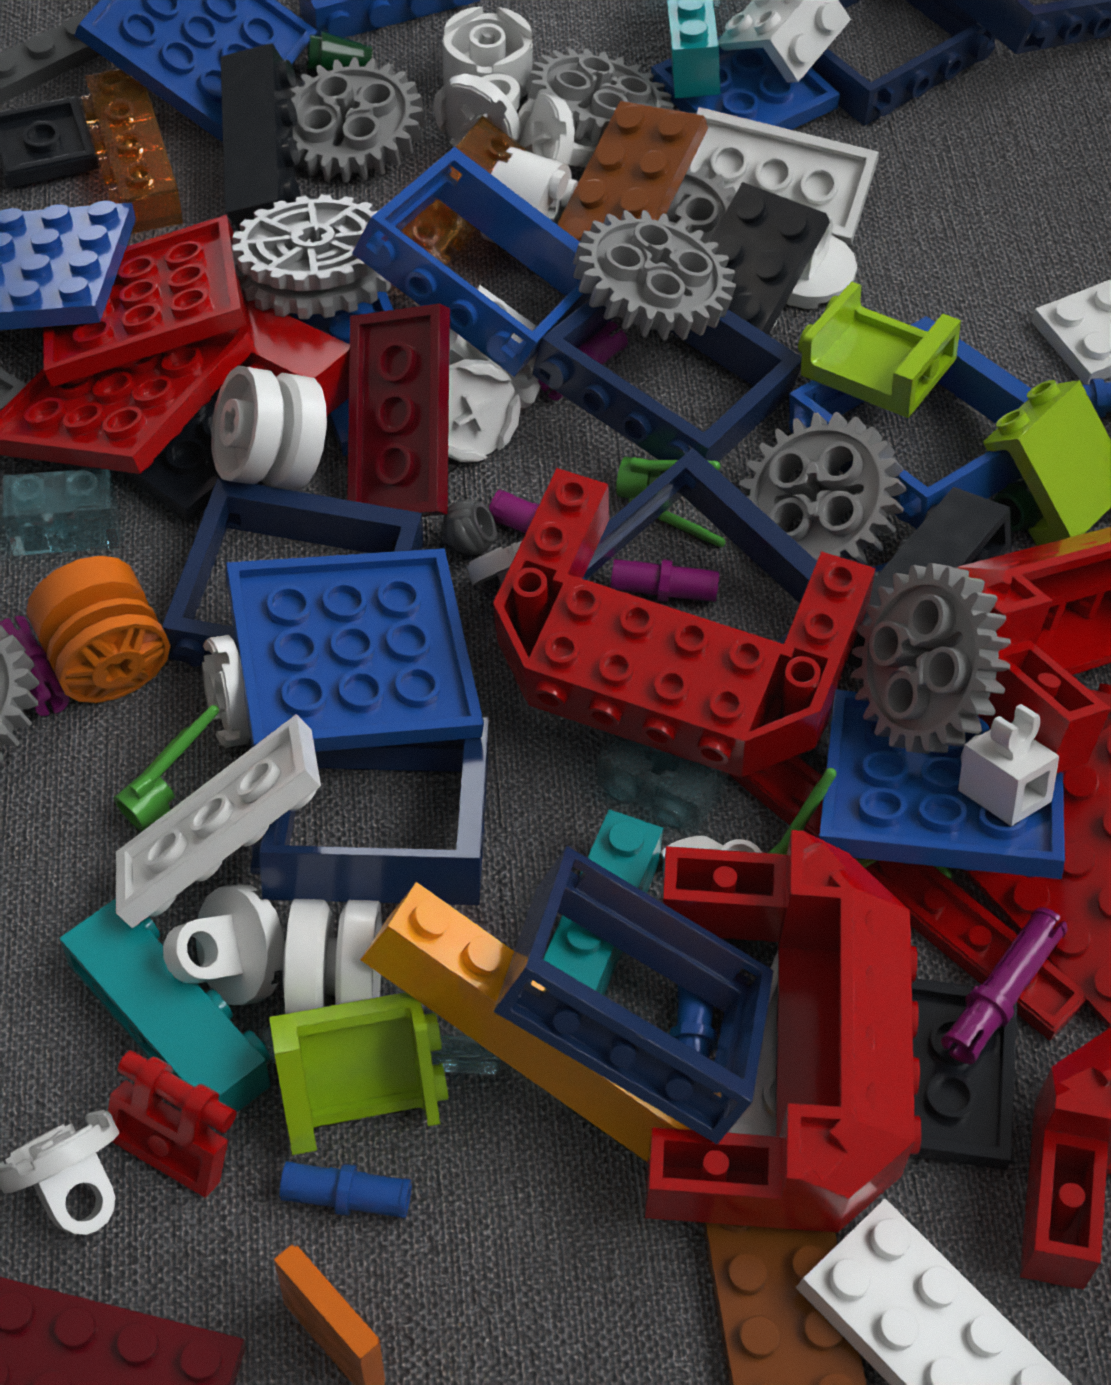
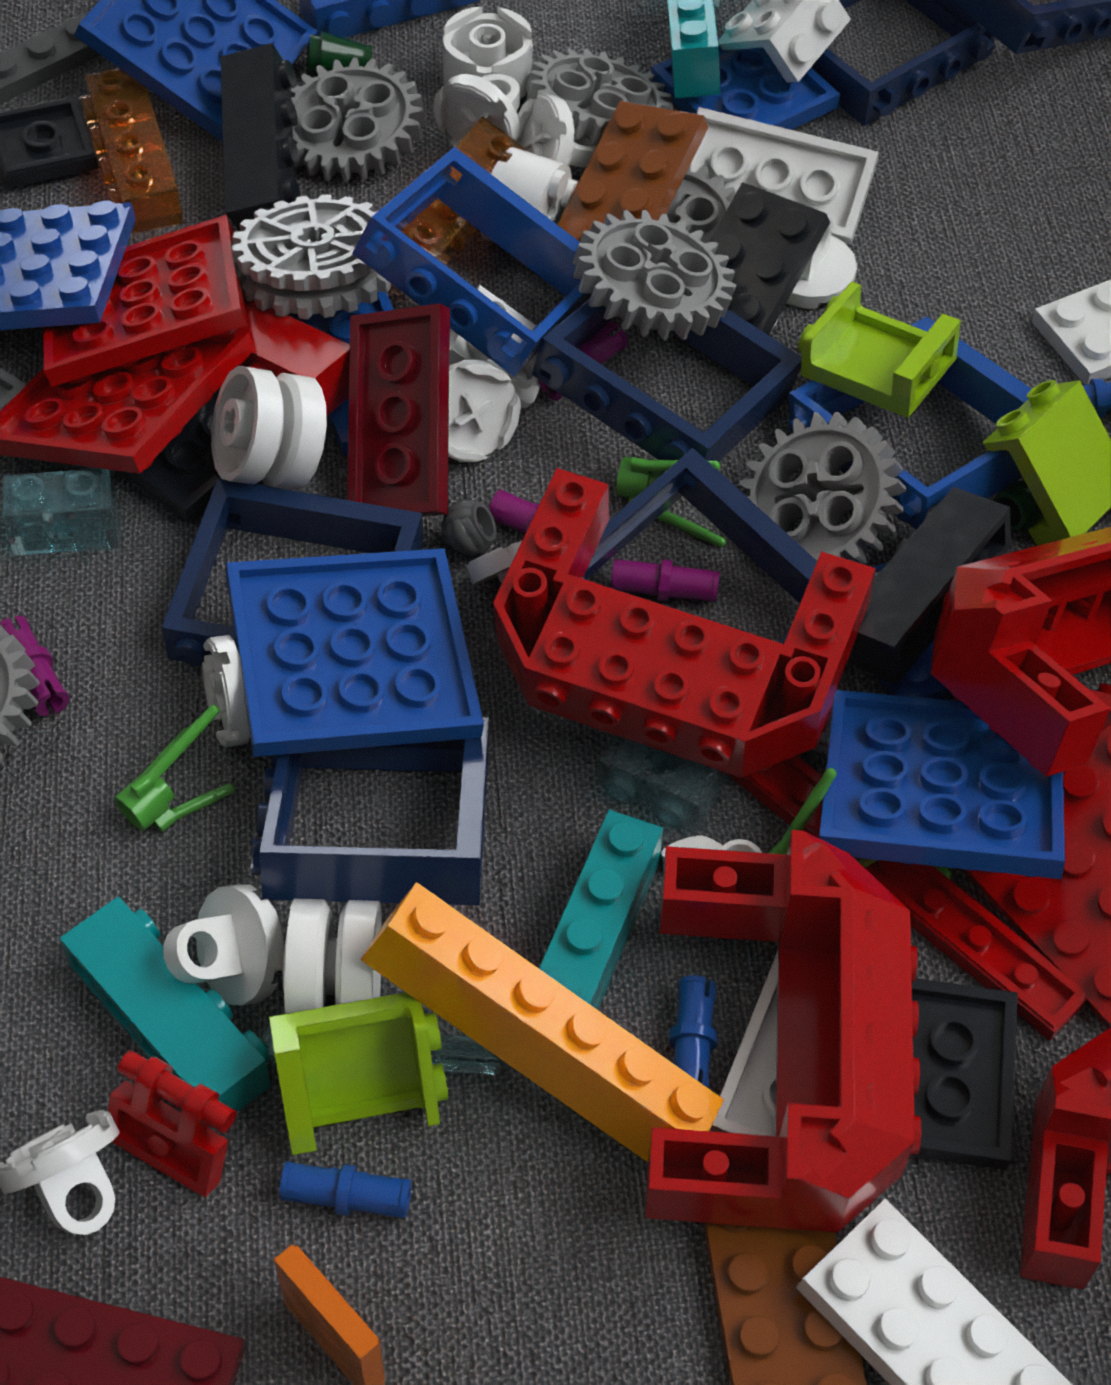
(97, 629): orange wheel -> none
(216, 821): white plate -> none
(613, 1039): dark blue window -> none
(930, 658): light grey gear -> none
(994, 1000): magenta pin -> none
(1009, 768): white brick -> none

